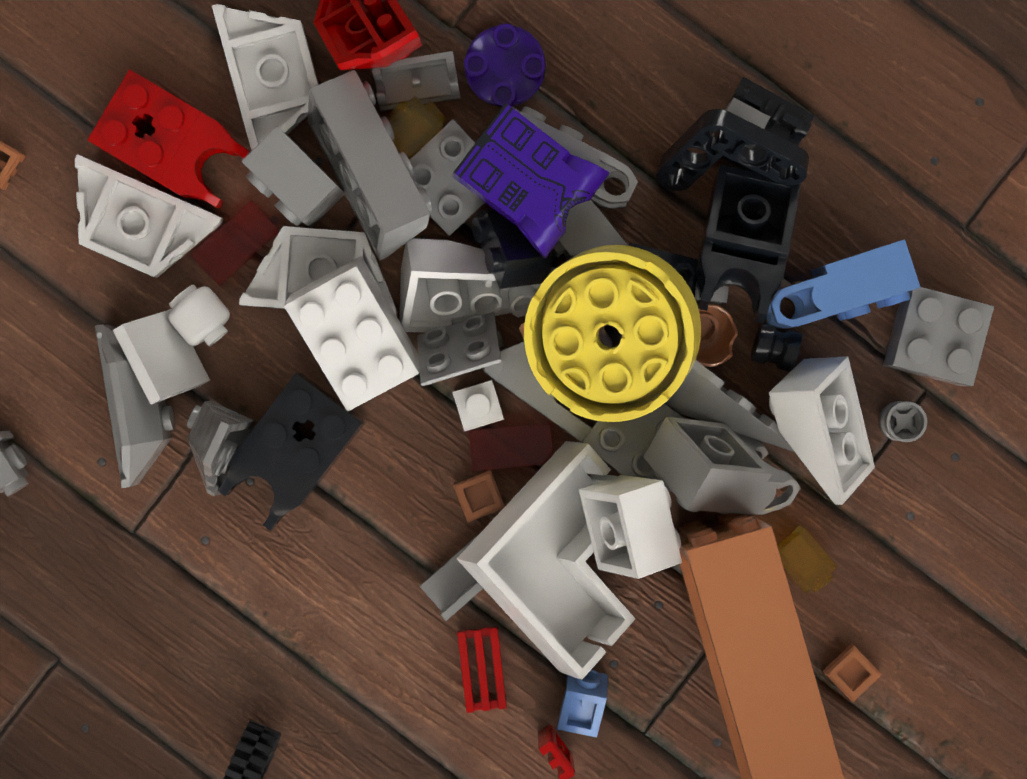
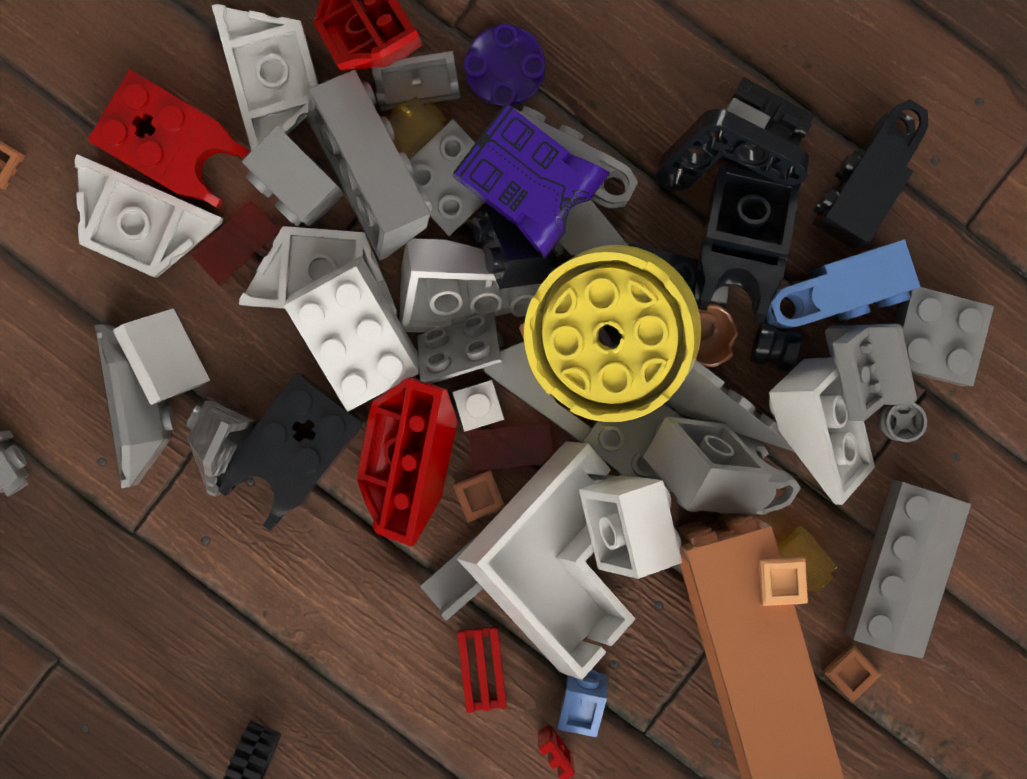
(199, 315): white head -> none
(406, 457): none -> red wedge
(783, 581): none -> light nougat tile
(871, 178): none -> black brick
(871, 367): none -> light grey bracket
(907, 569): none -> light grey slope

